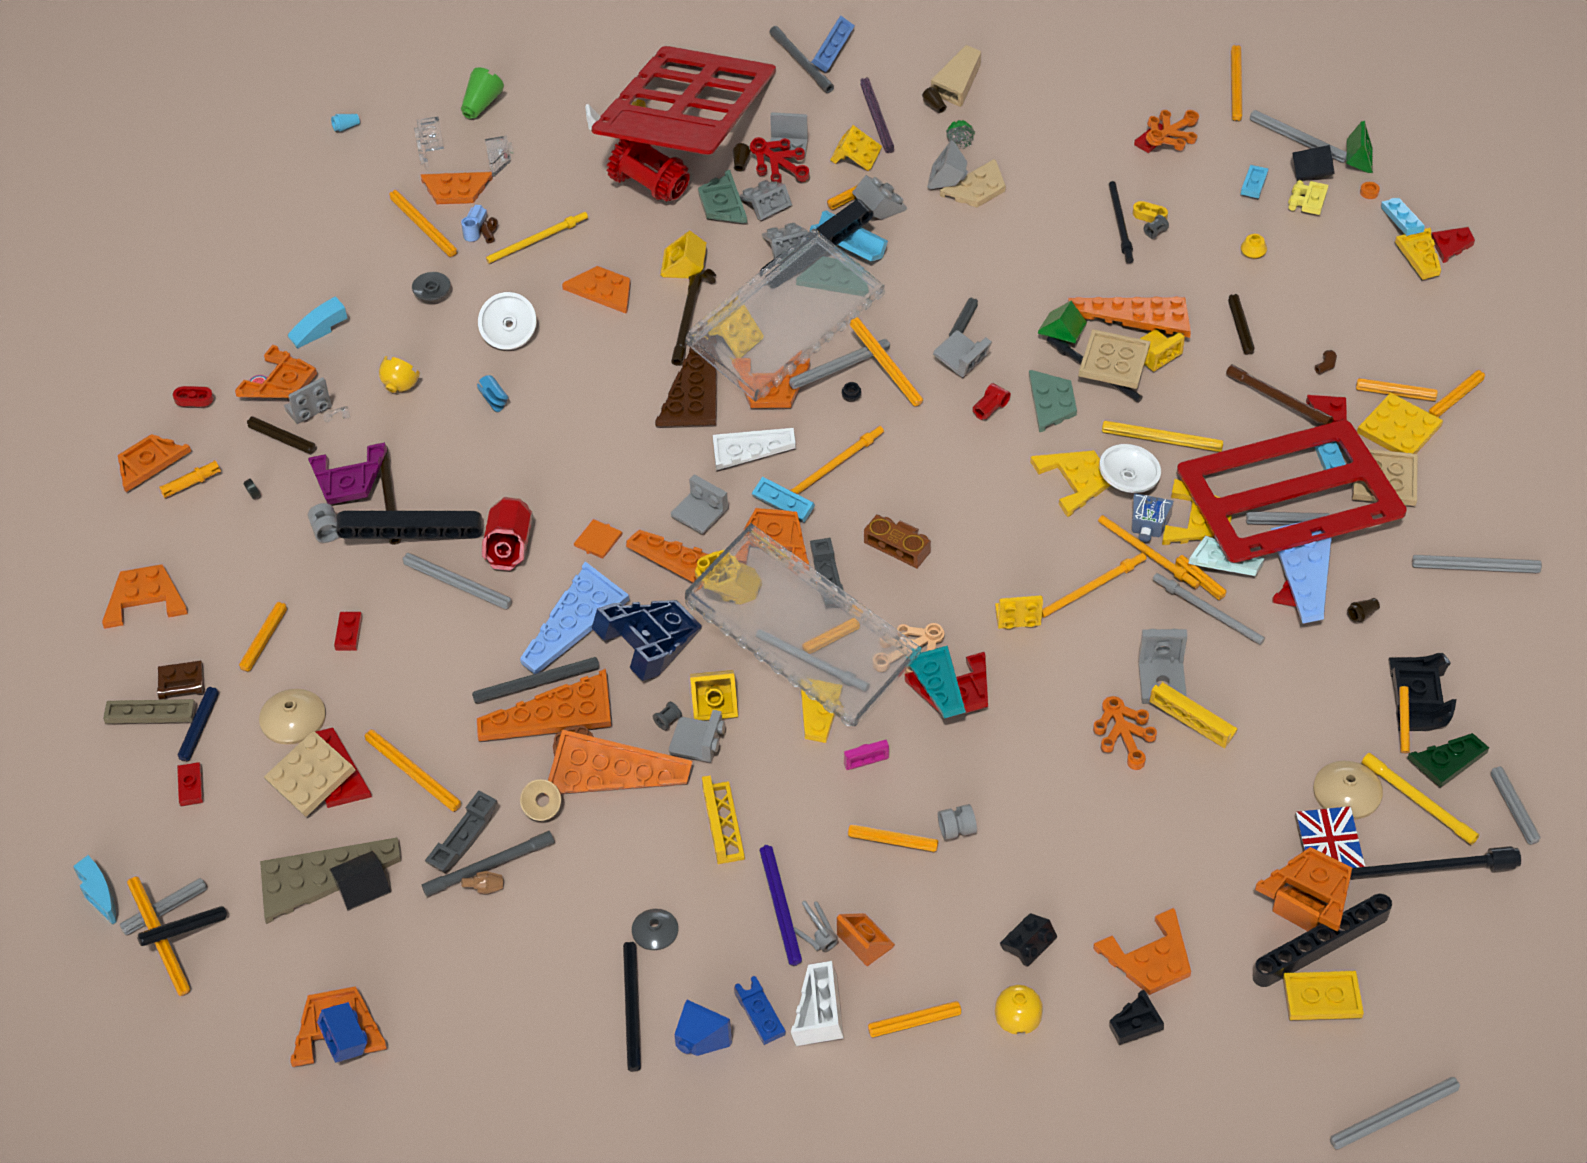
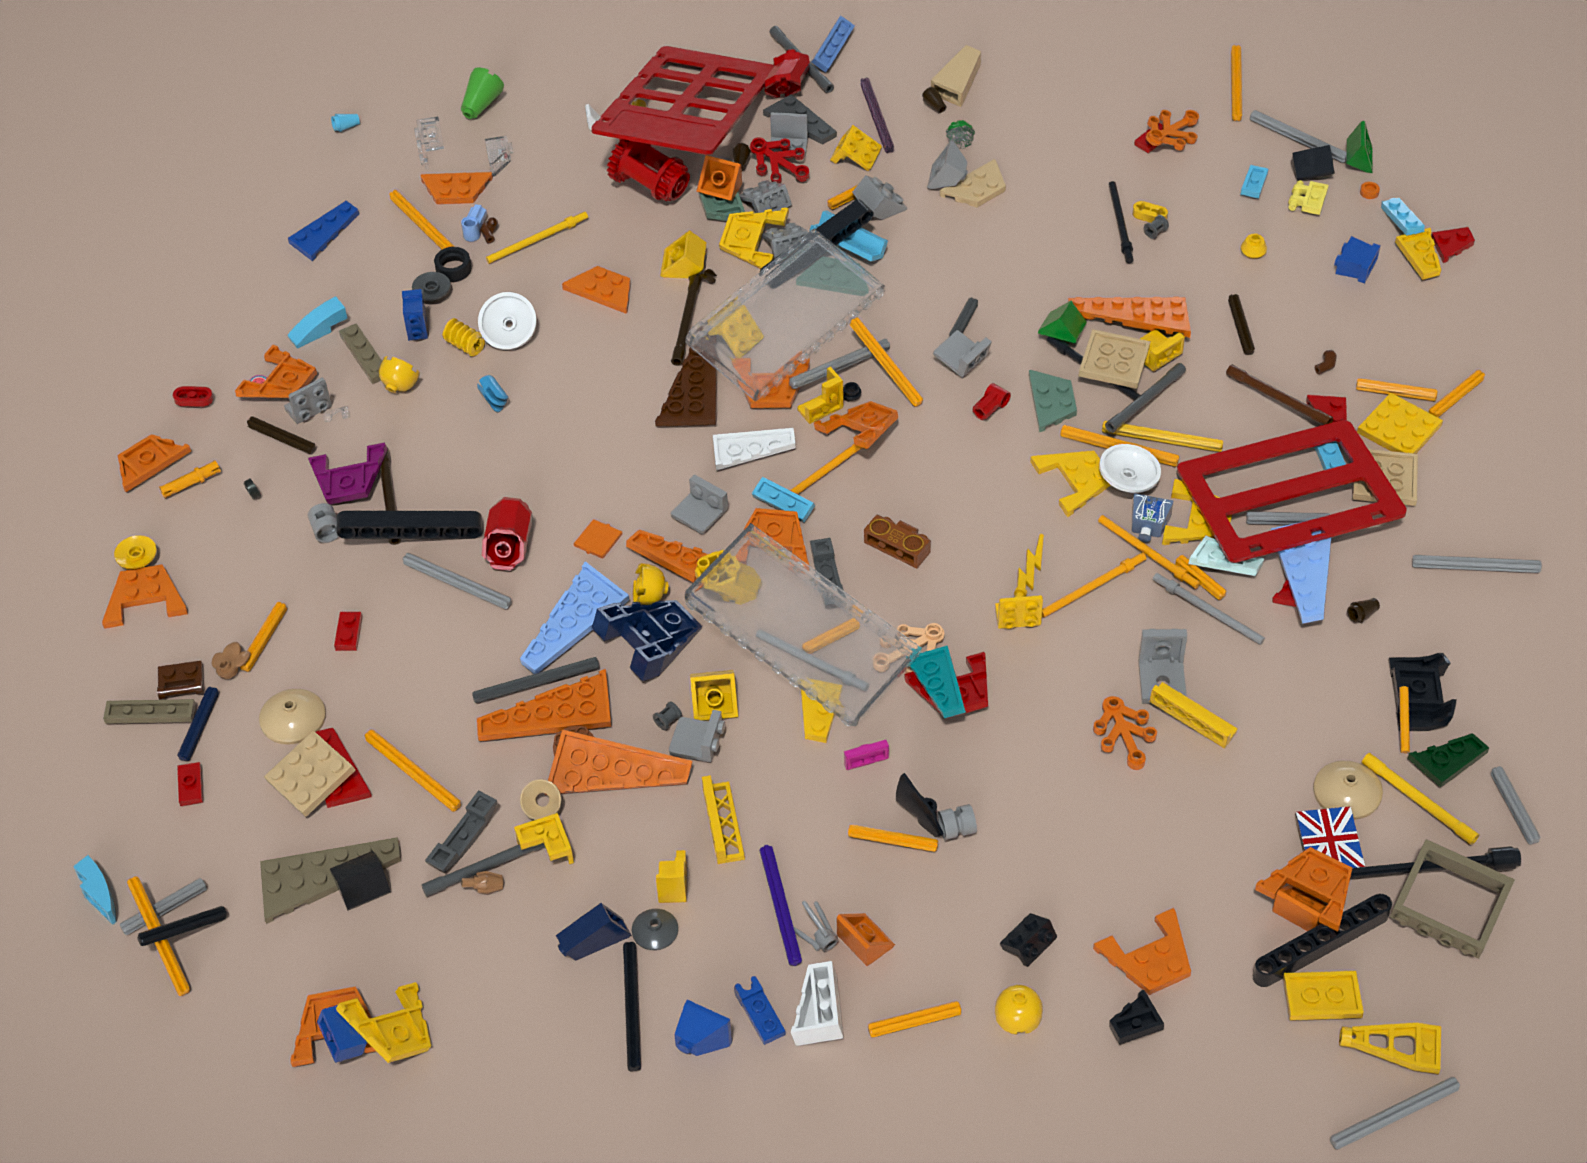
(135, 552): none -> yellow dish
(229, 661): none -> medium nougat plate
(319, 232): none -> blue wing
(362, 351): none -> dark tan plate
(395, 1033): none -> yellow wing
(414, 314): none -> blue hips
(453, 254): none -> black tyre
(463, 337): none -> yellow piece
(547, 831): none -> yellow panel
(592, 933): none -> dark blue slope
(649, 584): none -> yellow cylinder
(672, 879): none -> yellow panel
(720, 178): none -> orange slope
(744, 233): none -> yellow wing
(787, 74): none -> red brick
(817, 128): none -> dark grey wing
(828, 402): none -> yellow panel
(868, 418): none -> orange wing
(923, 808): none -> black panel
(1028, 577): none -> yellow piece
(1107, 442): none -> light orange axle
(1120, 418): none -> dark grey piece
(1357, 259): none -> blue hips
(1426, 1044): none -> yellow plate
(1467, 868): none -> dark tan window

